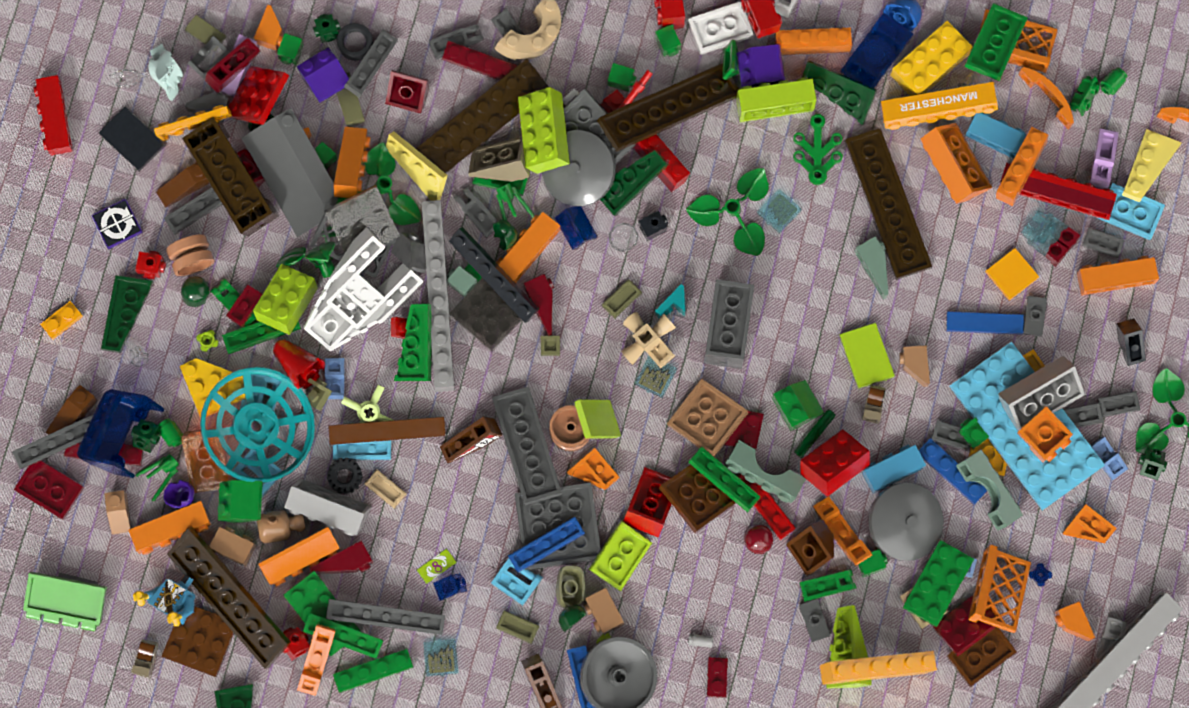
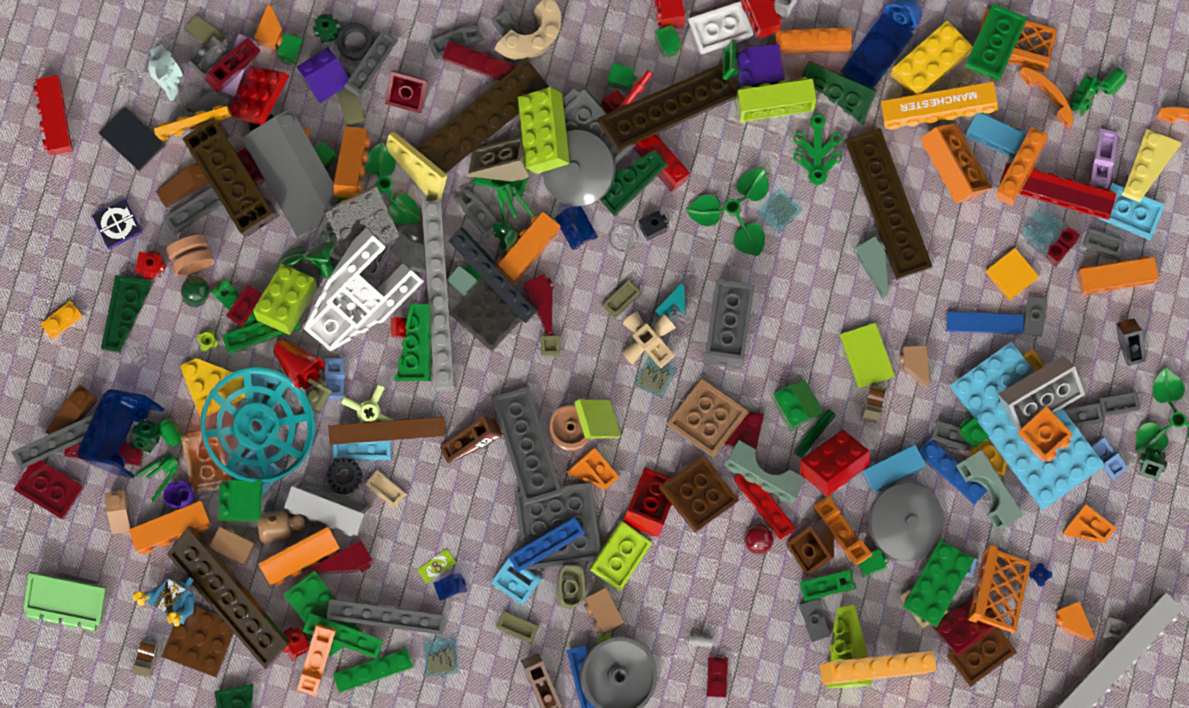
(570, 616): dark green hair -> none
(724, 479): green plate -> none

